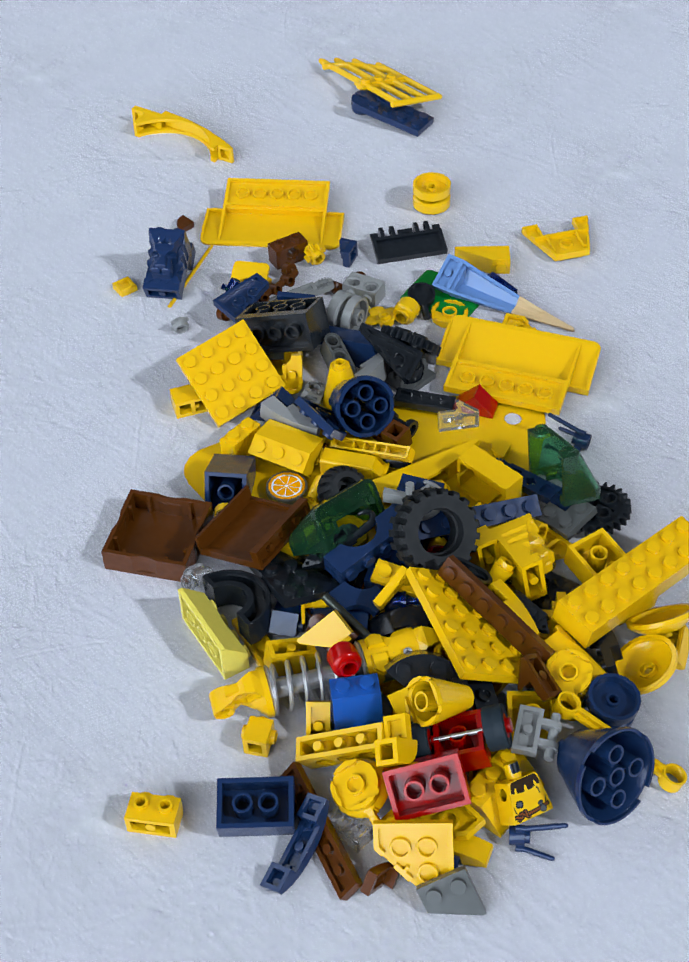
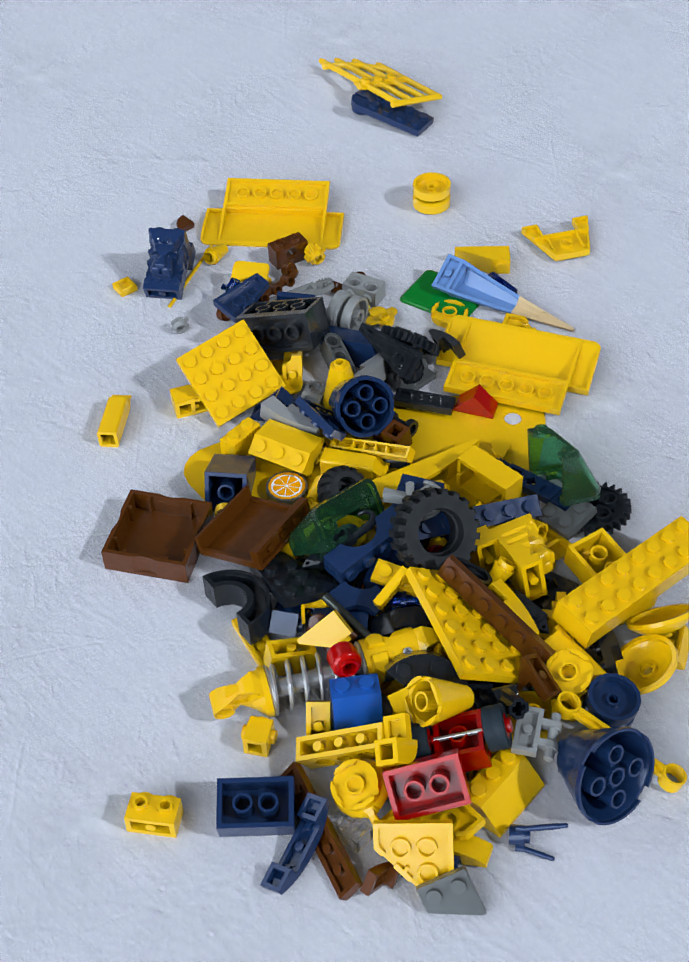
(114, 420): none -> yellow piece
(151, 122): yellow slope -> none
(192, 577): clear head -> none
(213, 633): light yellow slope -> none
(215, 254): none -> yellow cone
(348, 251): dark blue bracket -> none
(406, 310): yellow head -> none
(408, 243): black hinge -> none
(424, 295): black piece -> none
(447, 342): none -> black slope
(461, 417): clear slope -> none
(510, 698): none -> black piece
(520, 795): yellow torso -> none
(580, 437): dark blue plant -> none

